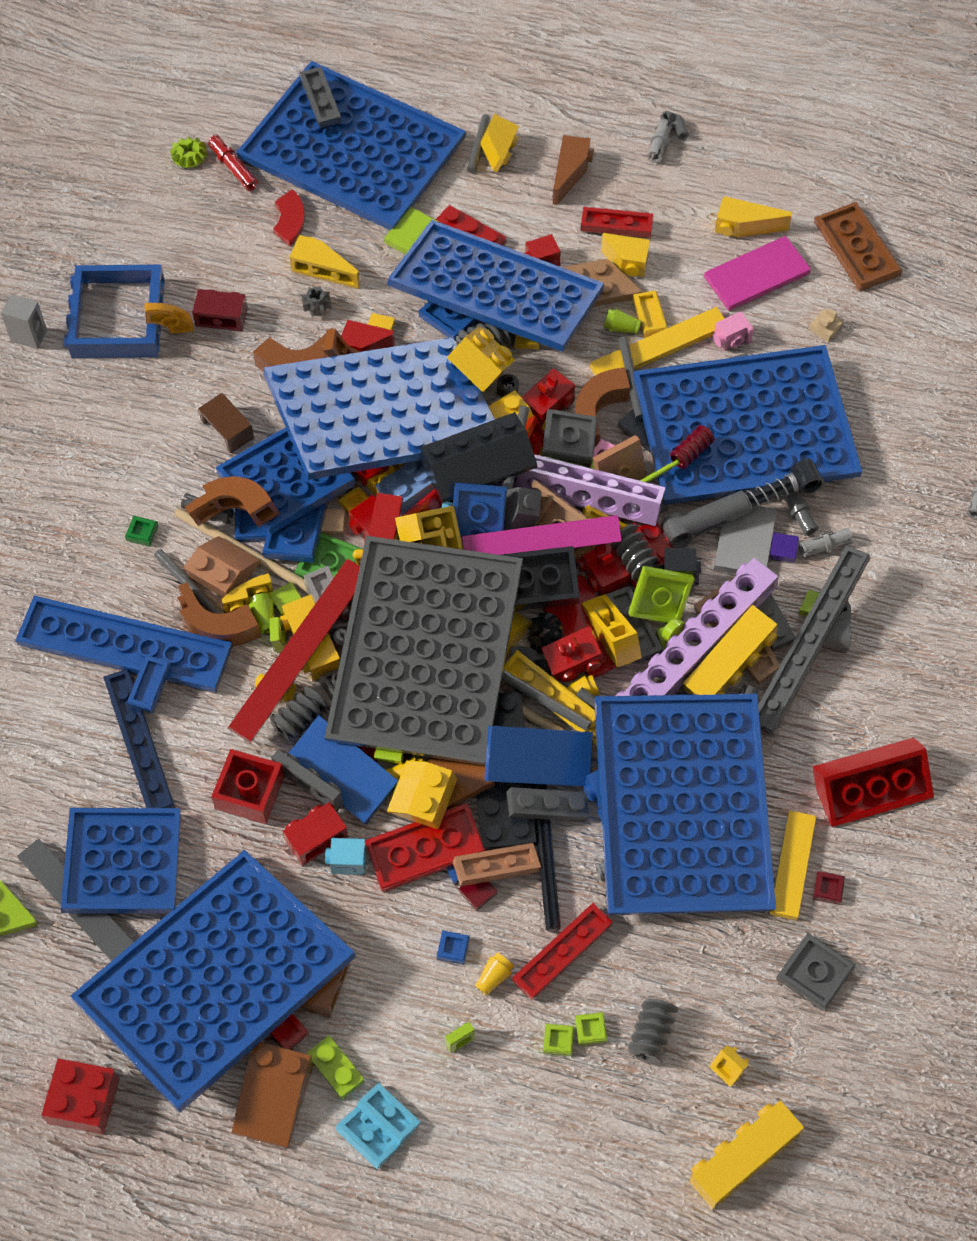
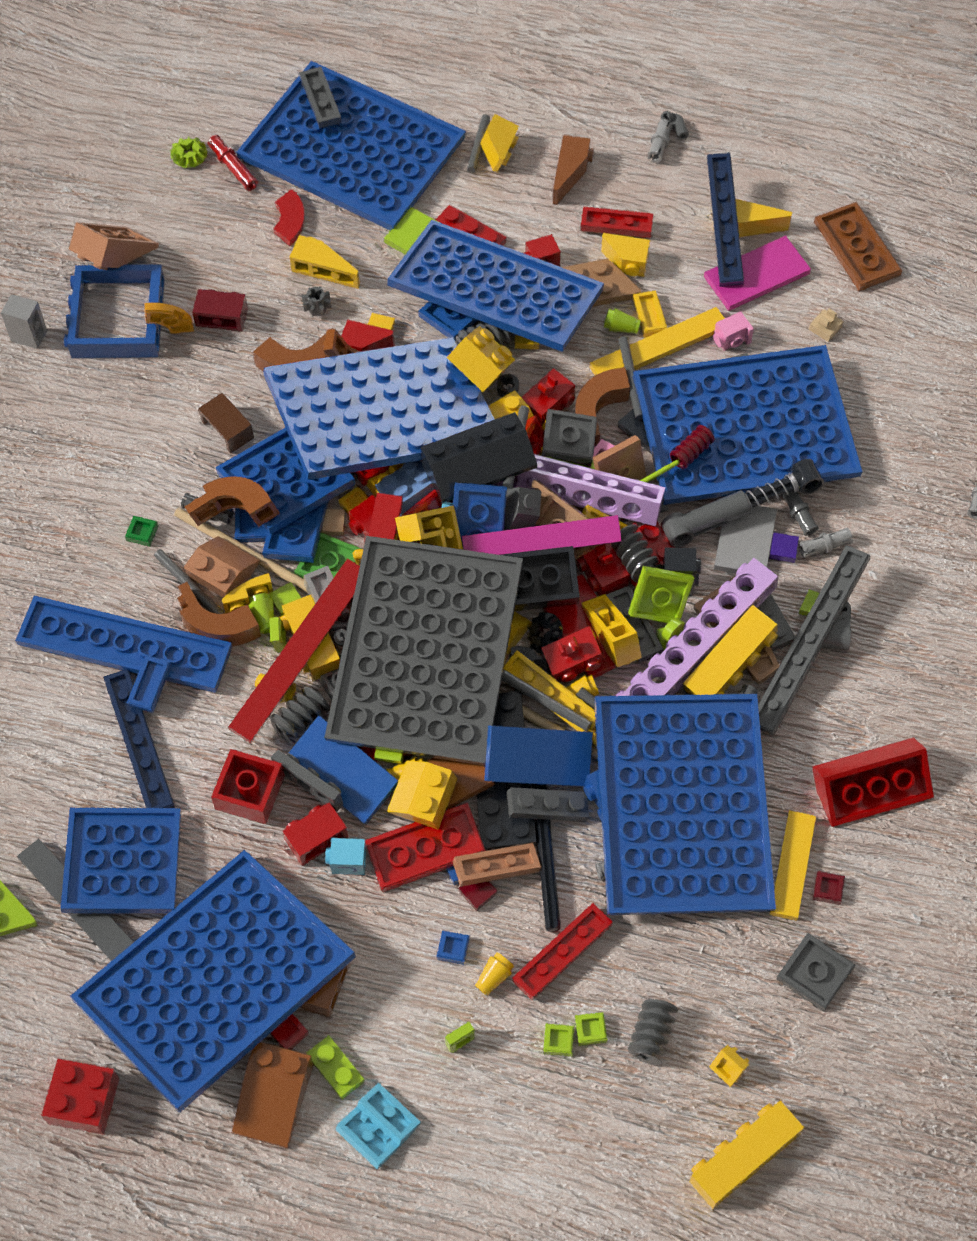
(109, 244): none -> nougat slope
(725, 219): none -> dark blue tile

